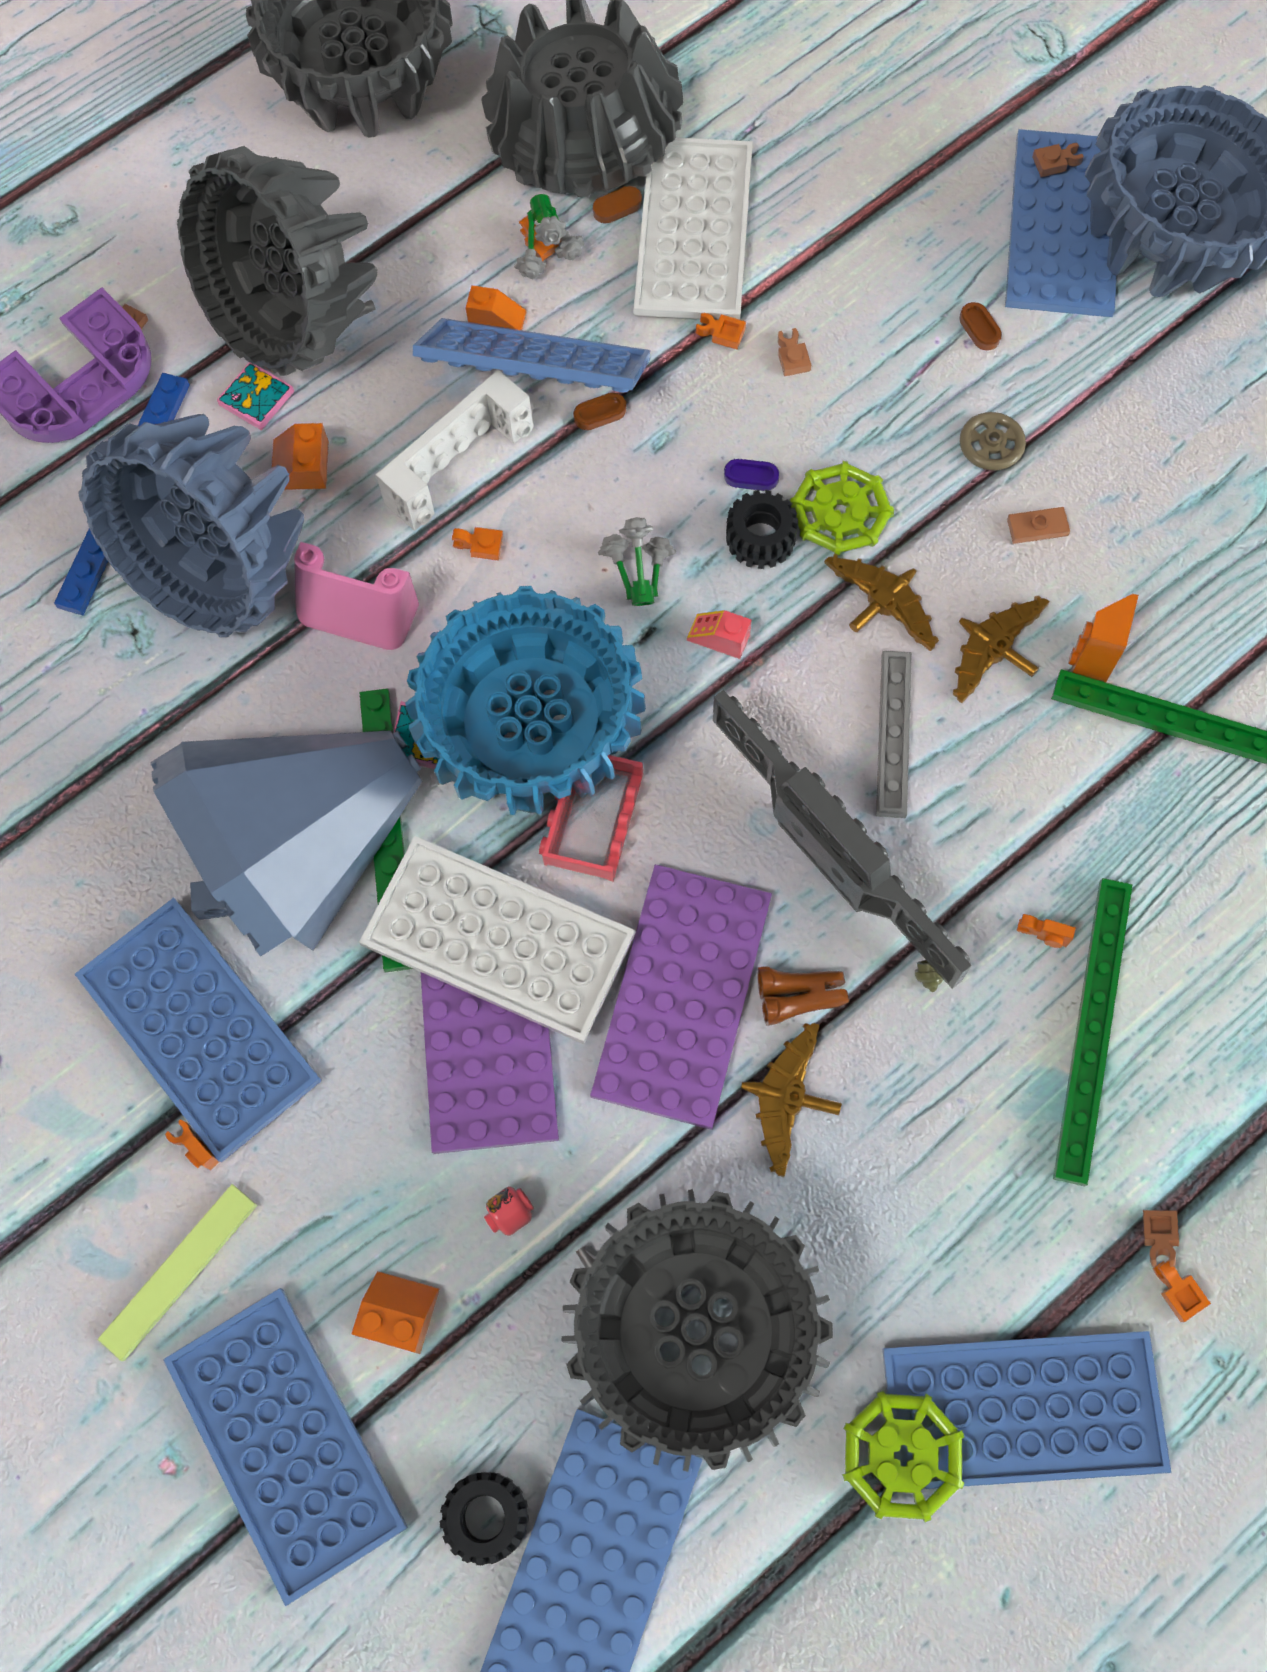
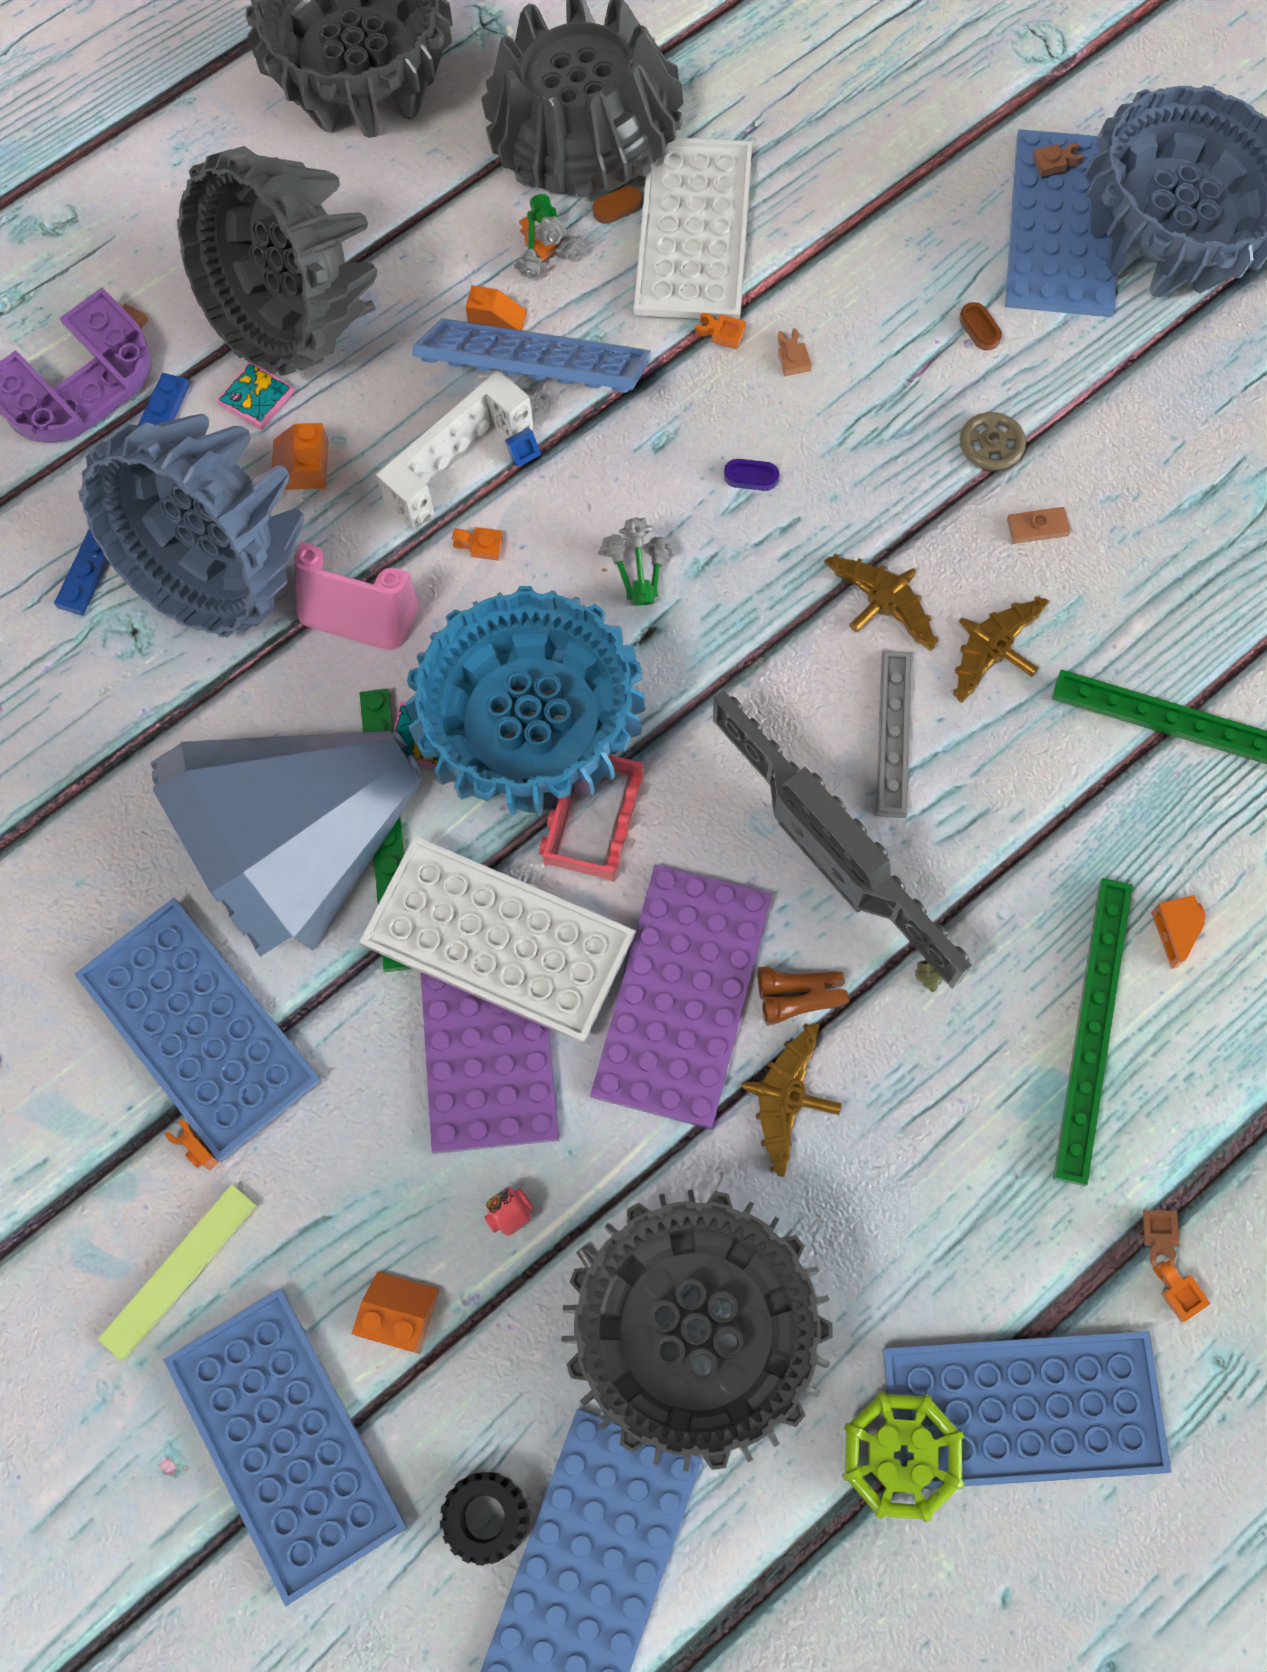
(204, 904): sand blue brick -> none
(522, 447): none -> blue plate
(599, 411): dark orange tile -> none
(721, 632): coral slope -> none
(767, 510): black tyre -> none
(841, 493): lime plate -> none
(1051, 932): orange plate -> none
(1103, 640): orange slope -> none
(1179, 927): none -> orange slope

